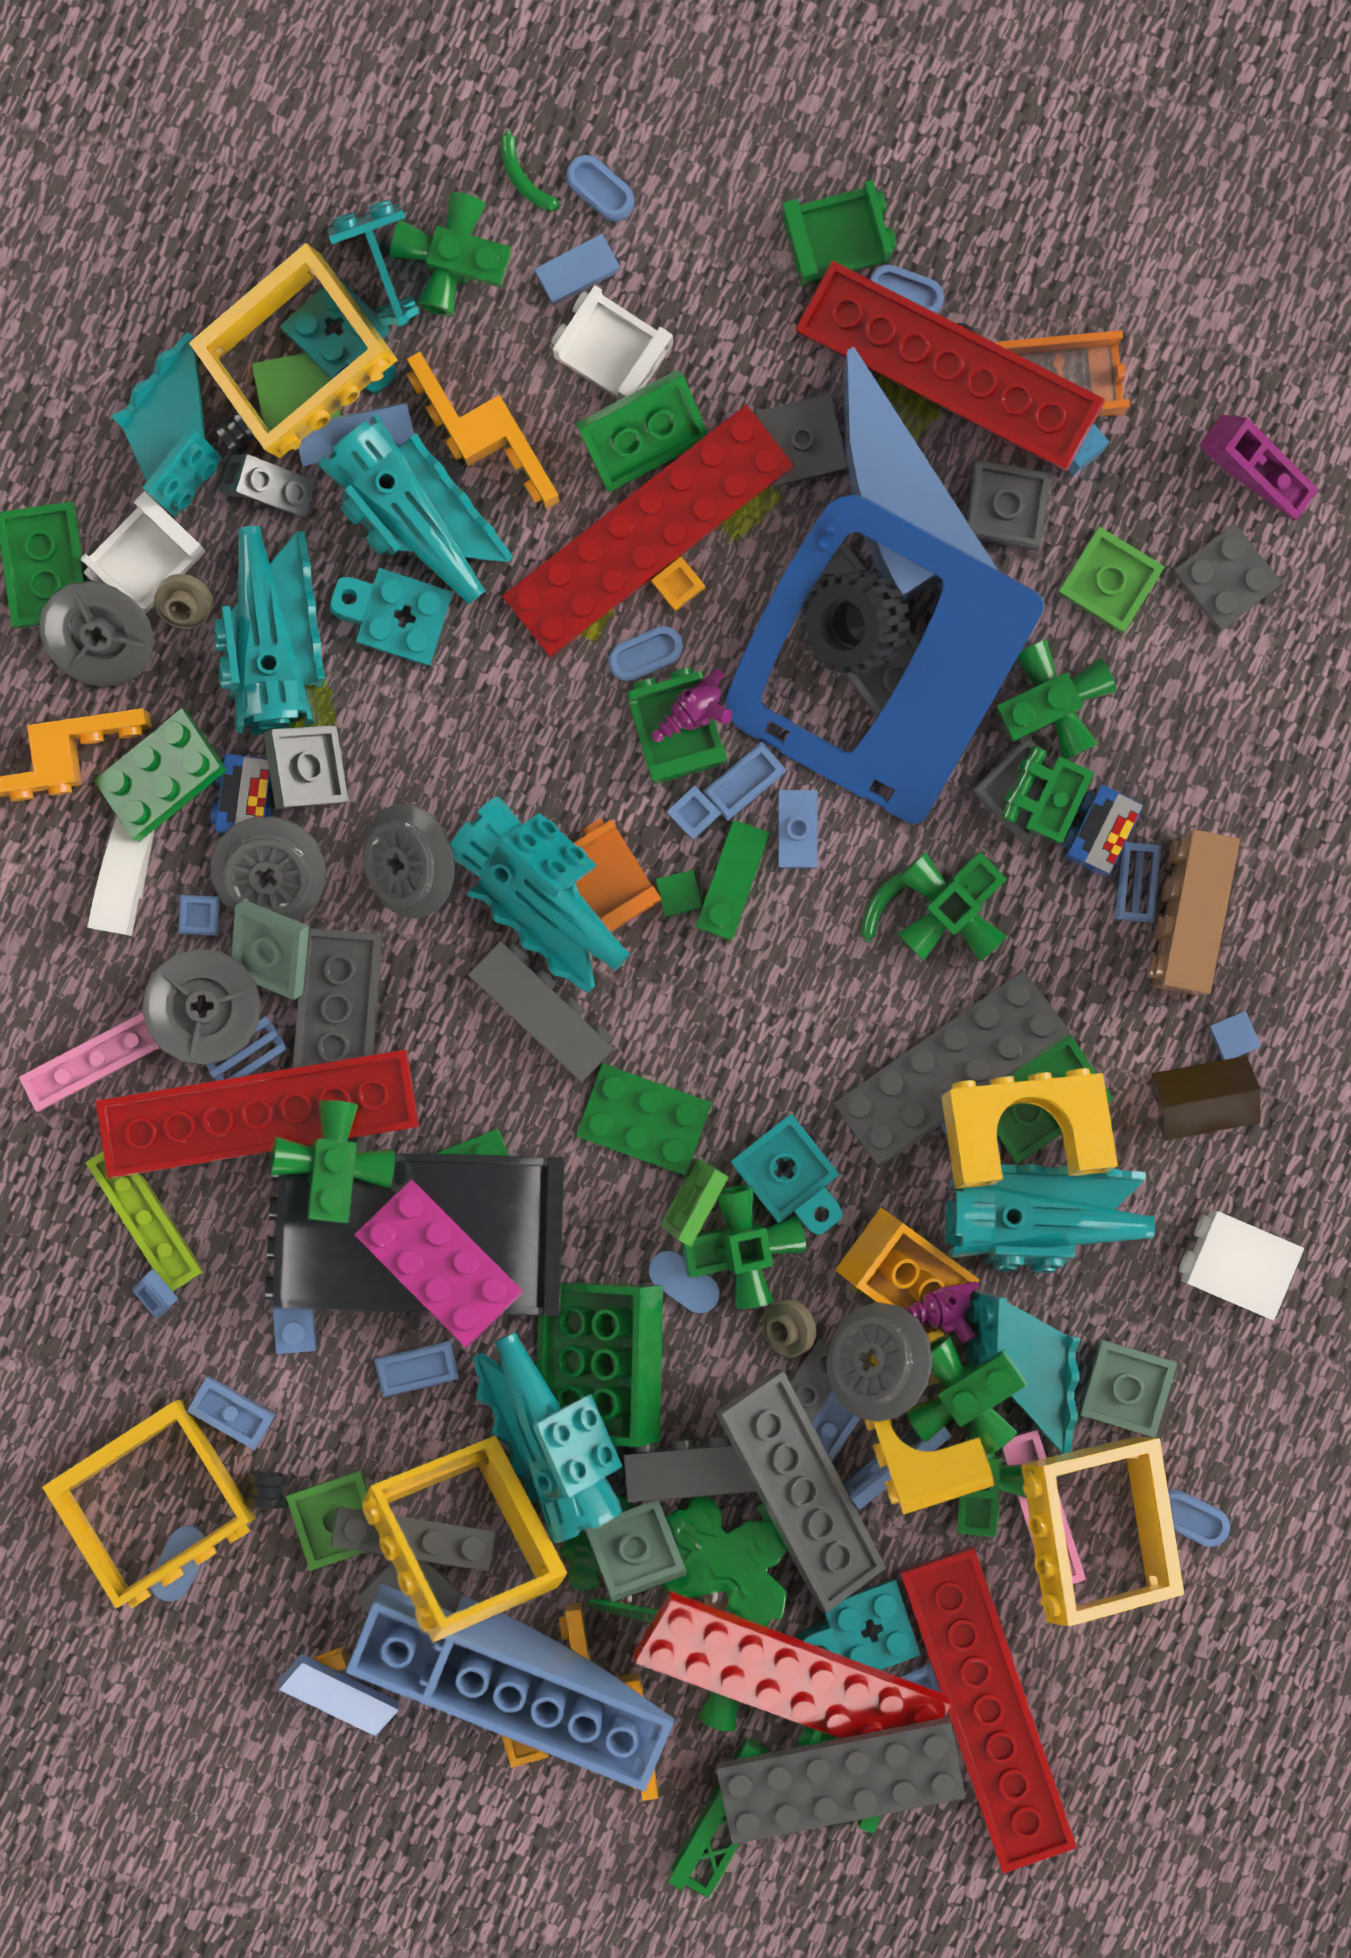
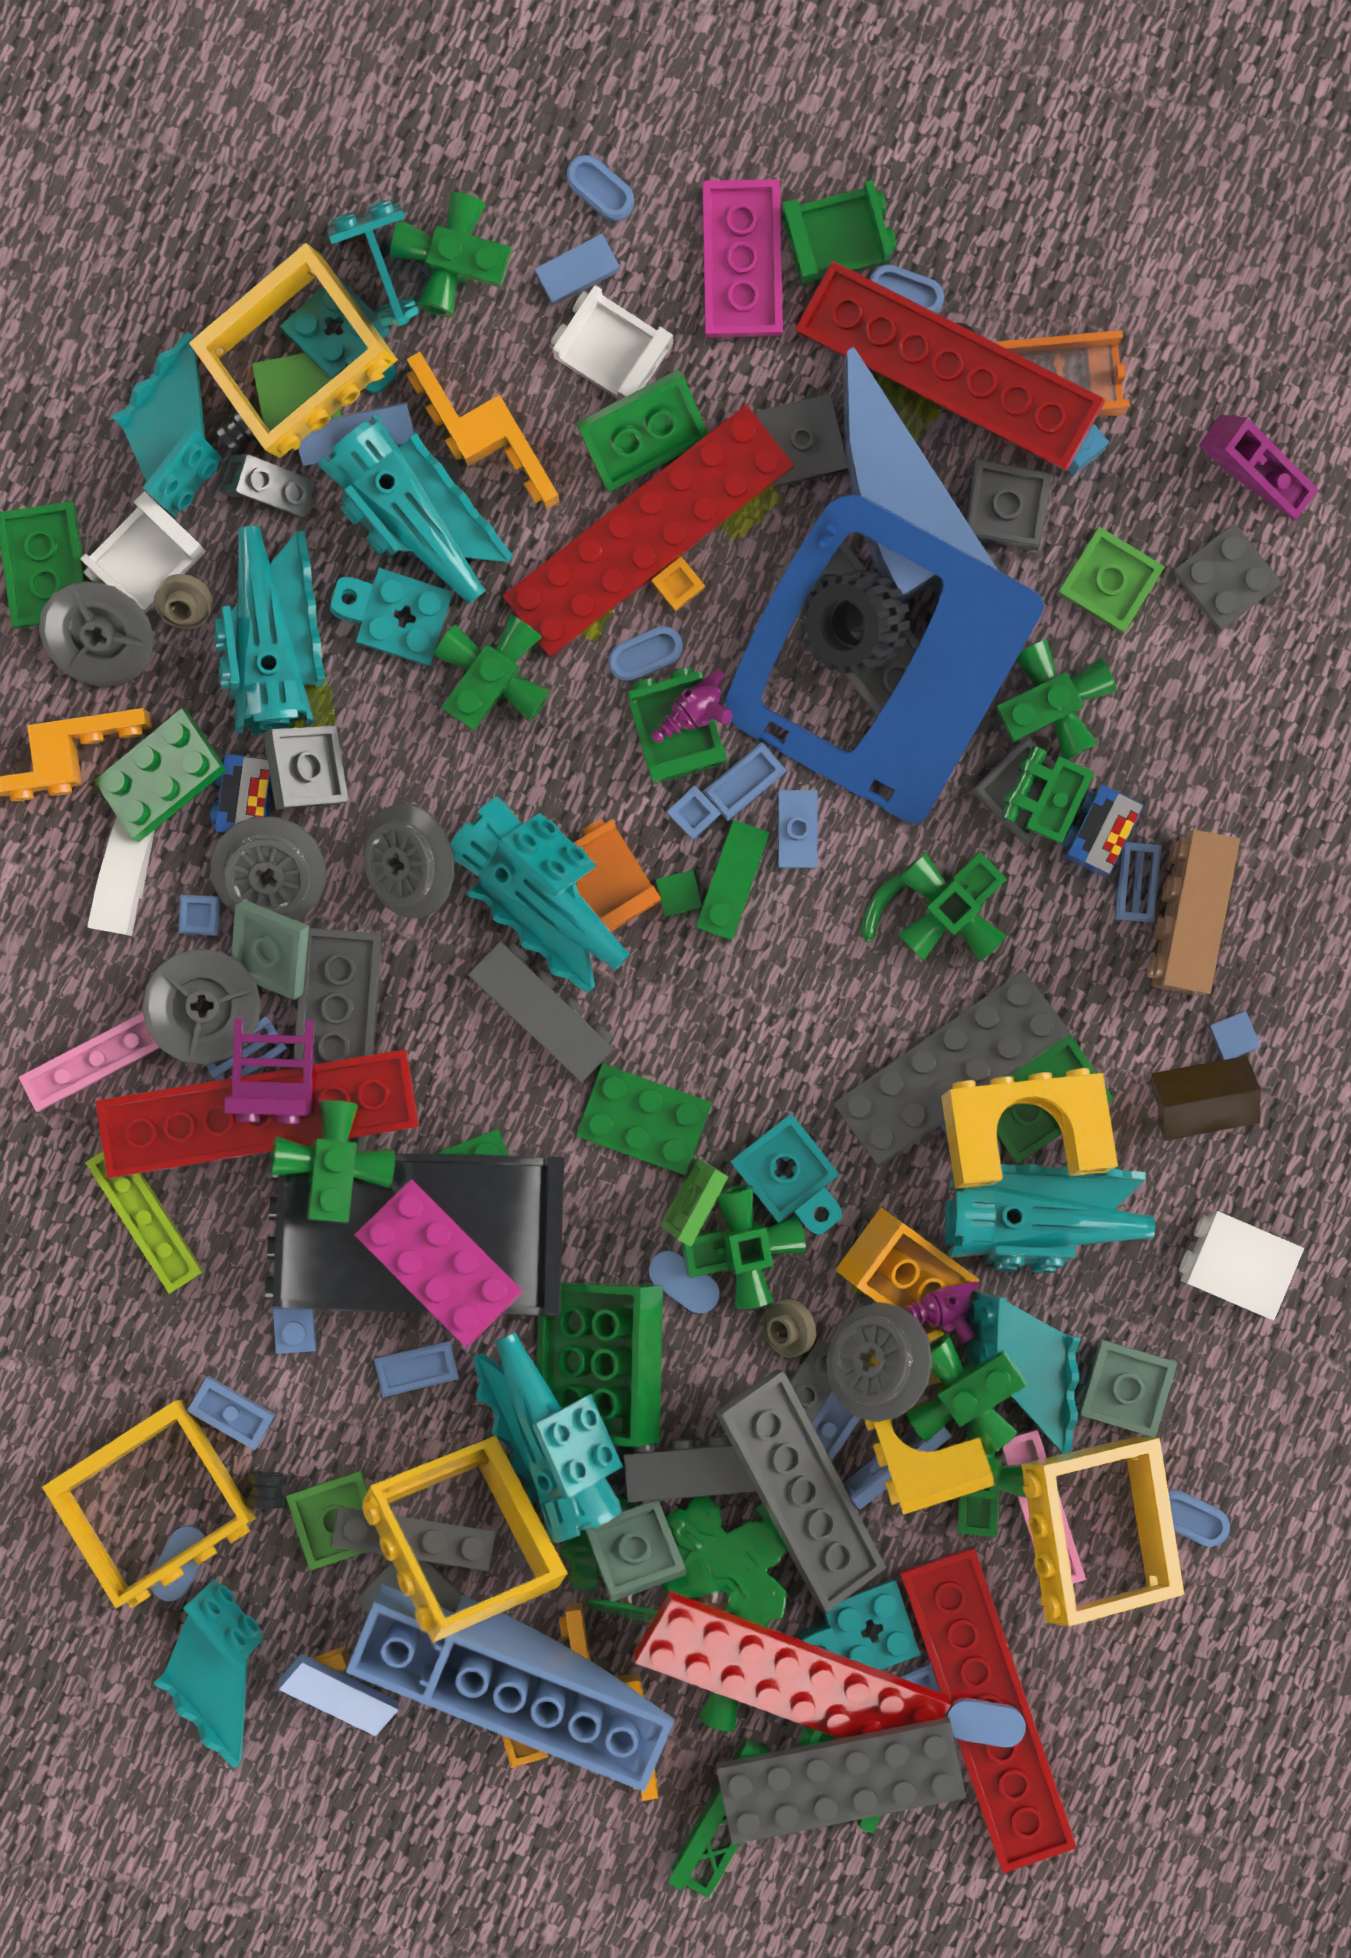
(154, 1294): medium blue tile -> none
(210, 1669): none -> teal piece
(273, 1098): none -> magenta plate
(491, 674): none -> green brick
(519, 179): green piece -> none
(742, 258): none -> dark pink plate
(986, 1722): none -> medium blue tile

